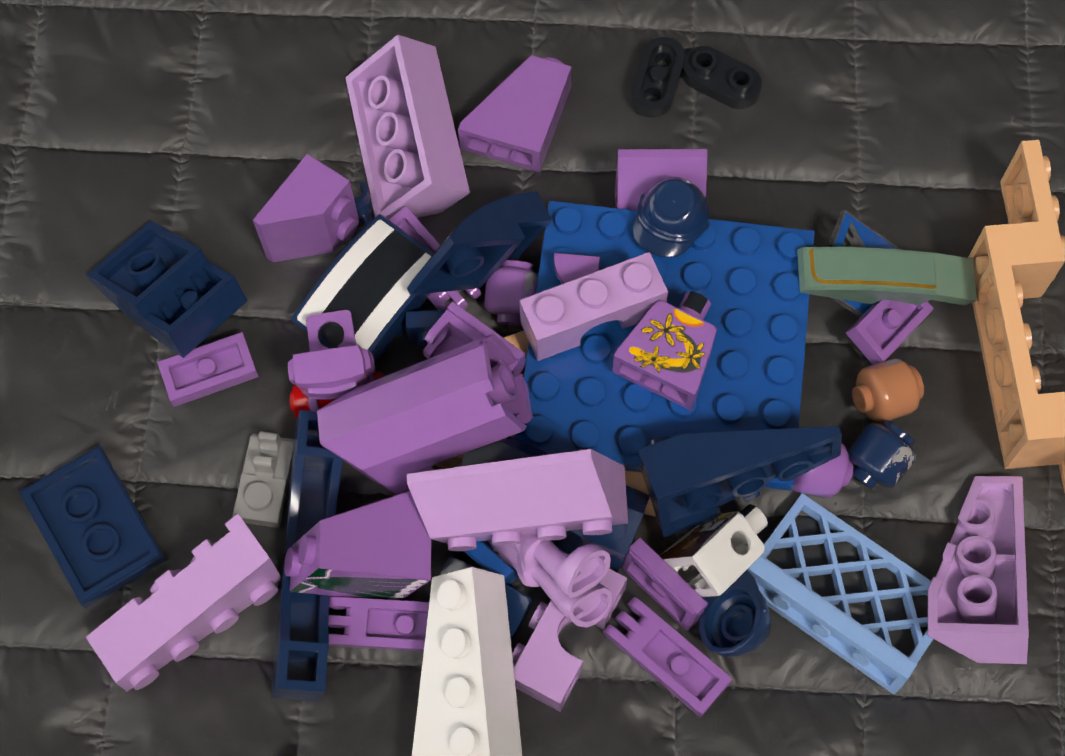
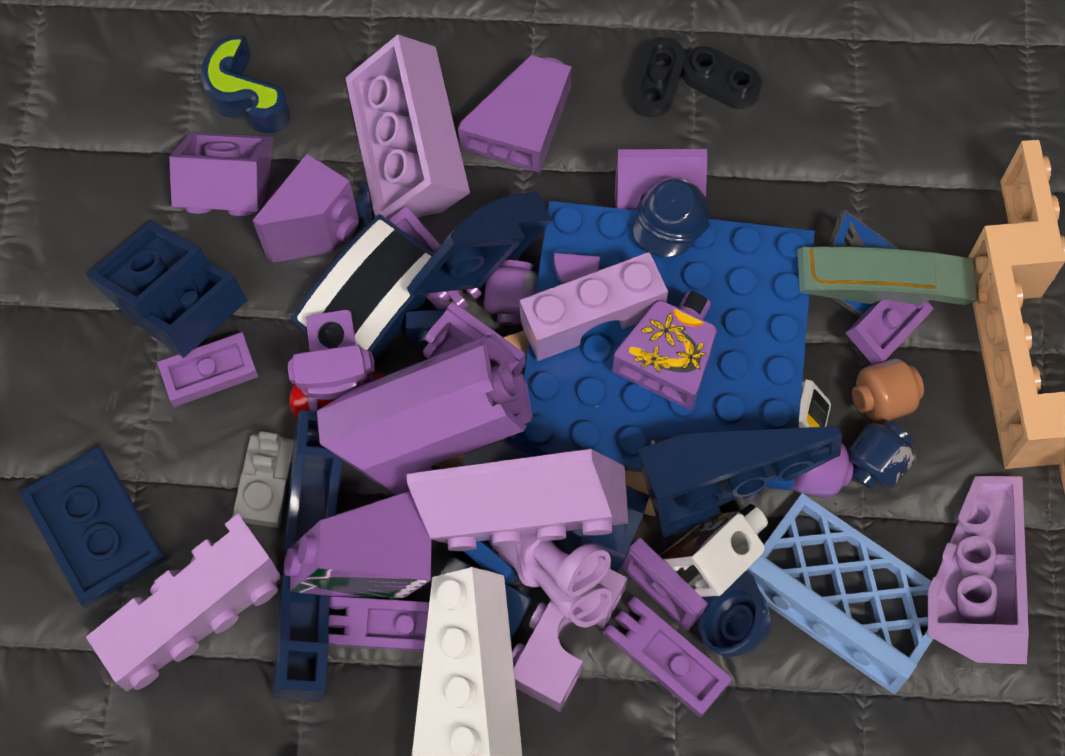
(221, 173): none -> medium lavender slope
(238, 94): none -> dark blue animal
(813, 406): none -> slope

